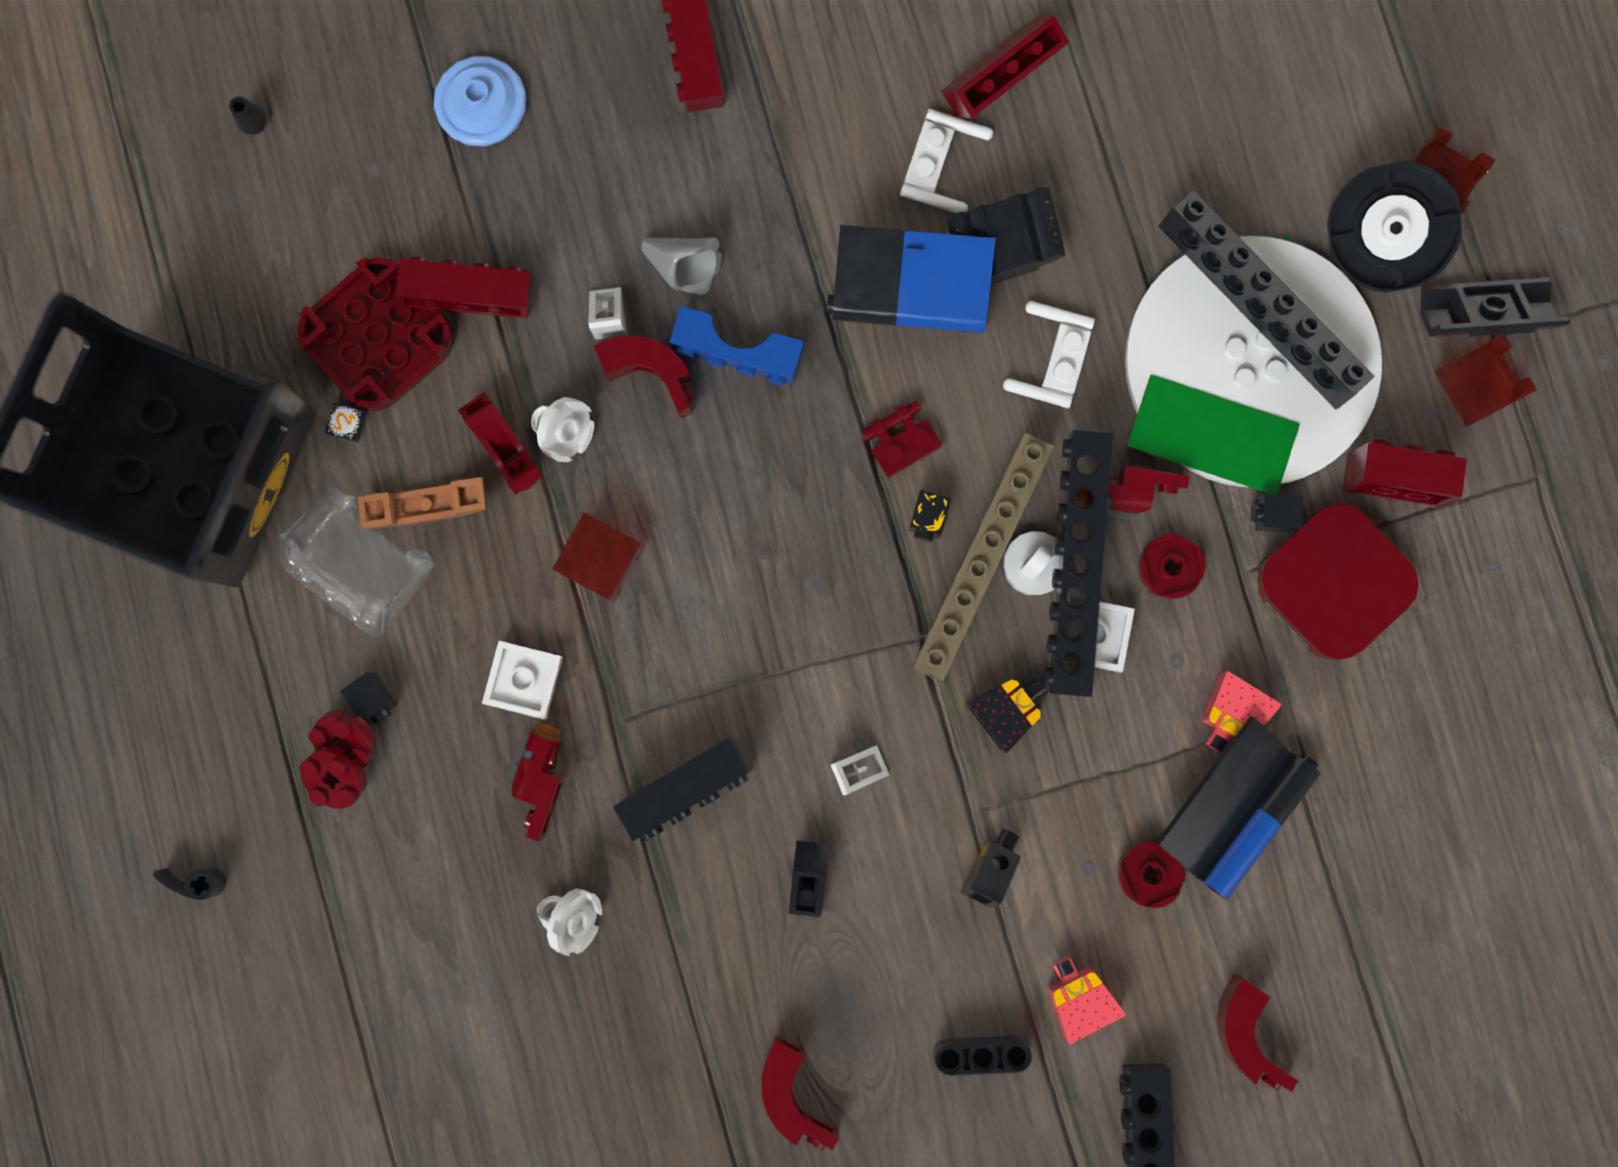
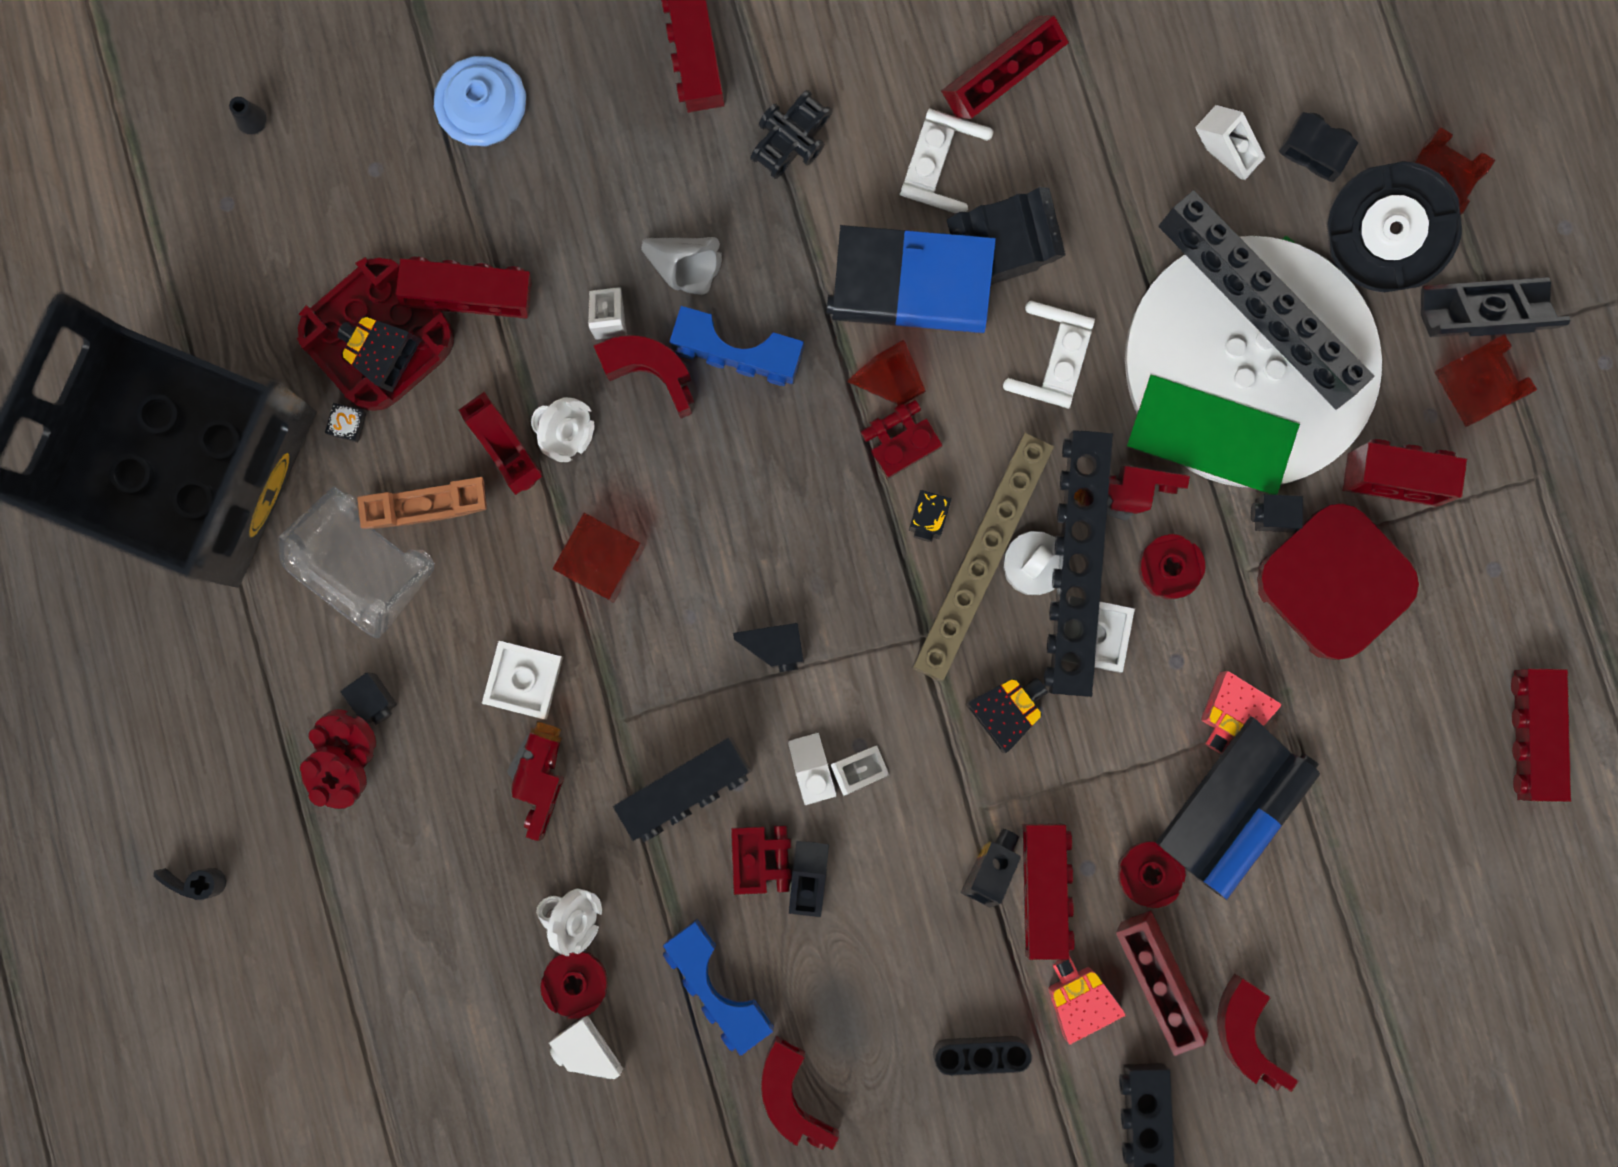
(378, 350): none -> black torso
(566, 1001): none -> dark red plate
(584, 1051): none -> white slope
(742, 1021): none -> blue arch
(750, 859): none -> dark red plate
(774, 645): none -> black slope
(791, 134): none -> black axle
(811, 769): none -> white slope
(891, 375): none -> clear red slope
(1046, 891): none -> dark red brick
(1162, 983): none -> dark red brick
(1230, 140): none -> white slope
(1318, 146): none -> black brick
(1541, 735): none -> dark red brick

